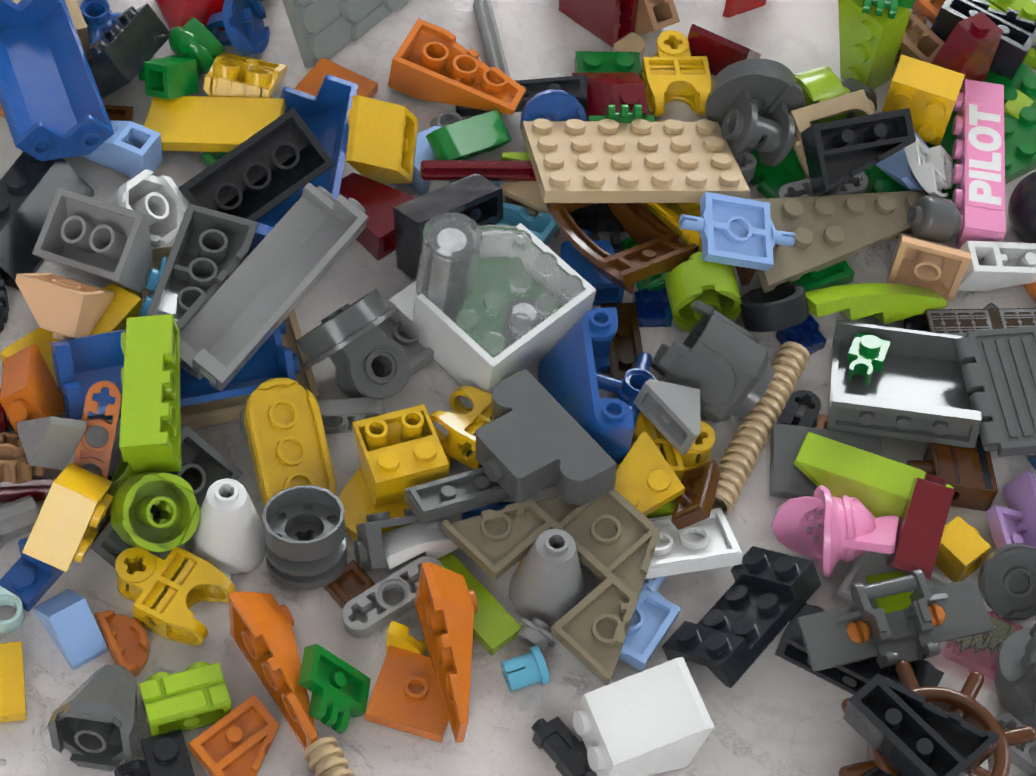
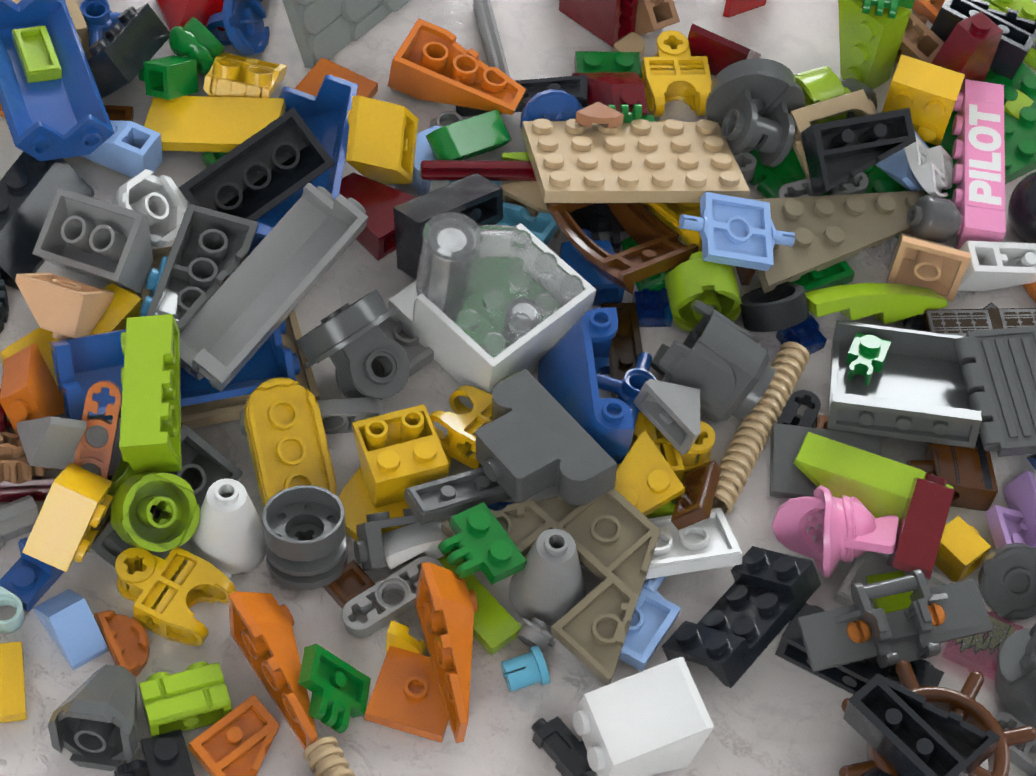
(36, 54): none -> lime tile
(481, 545): none -> green hinge
(599, 114): none -> nougat tile

